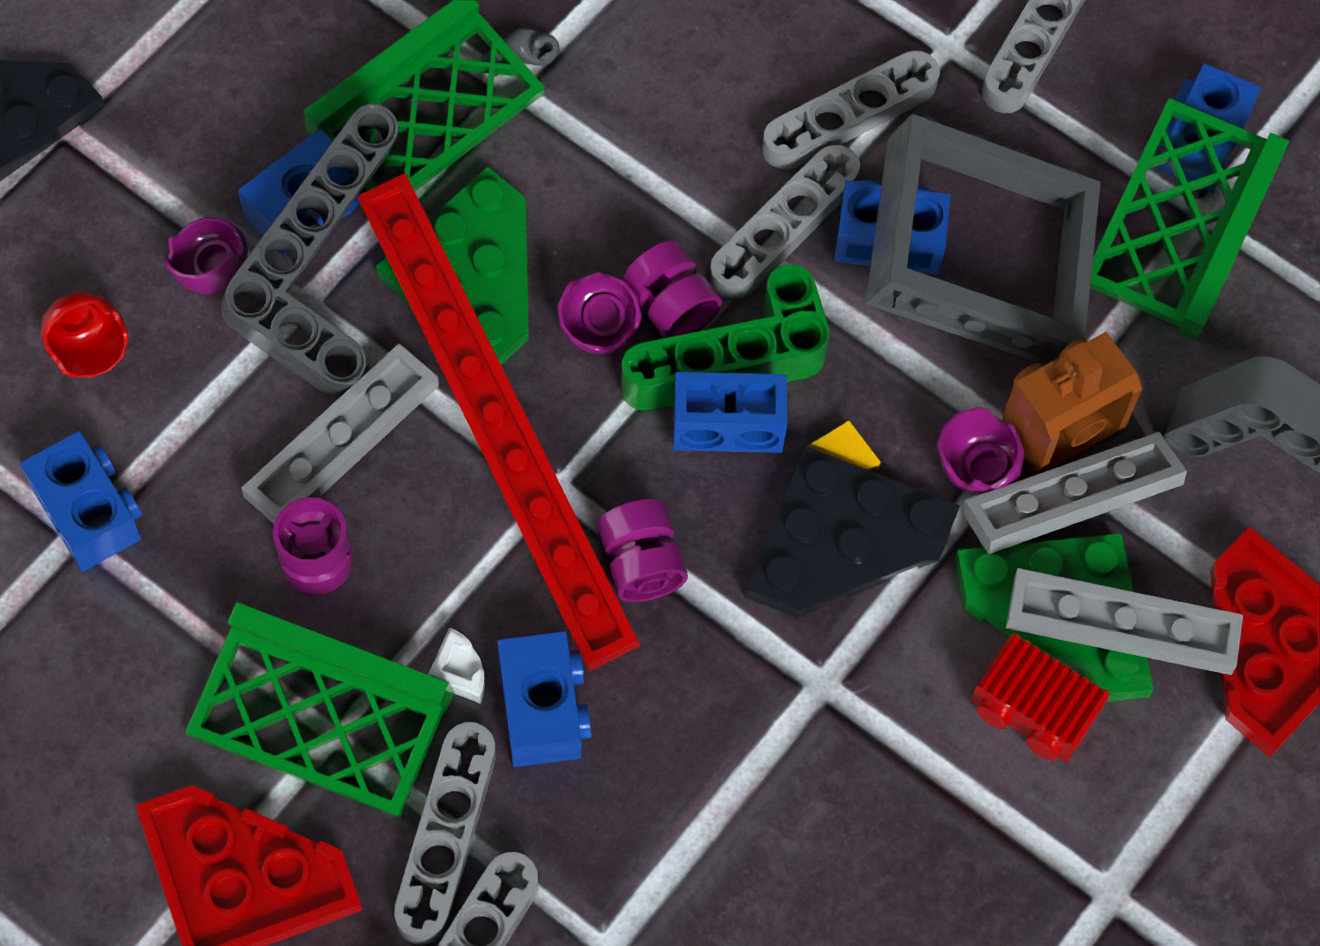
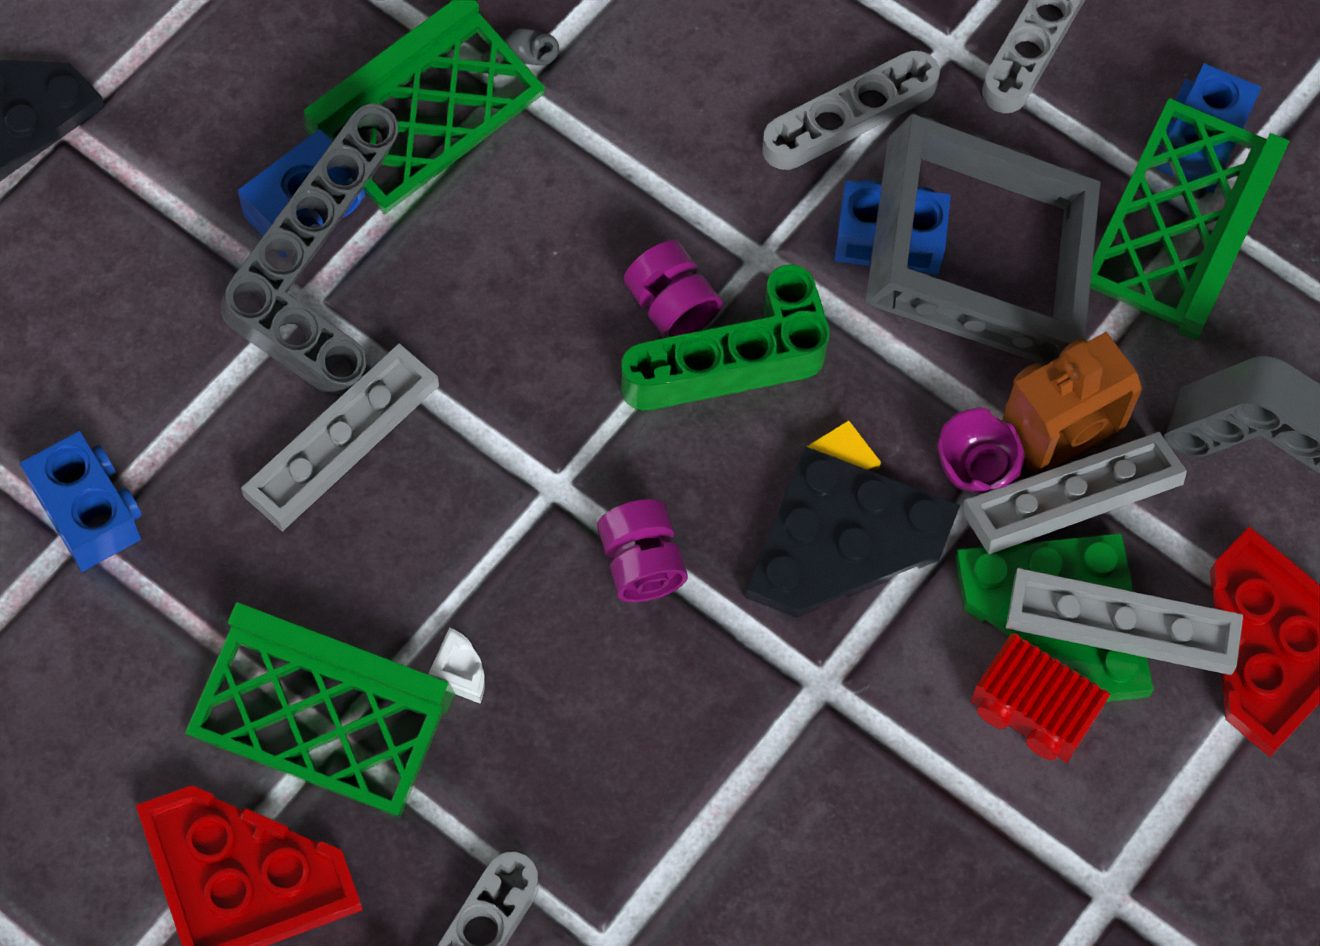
(84, 334): red hair -> none
(206, 255): magenta hair -> none
(313, 545): magenta wheel -> none
(441, 831): light grey beam -> none
(487, 249): green plate -> none
(499, 424): red plate -> none
(534, 731): blue brick -> none
(599, 313): magenta hair -> none
(729, 412): blue brick -> none
(780, 218): light grey beam -> none

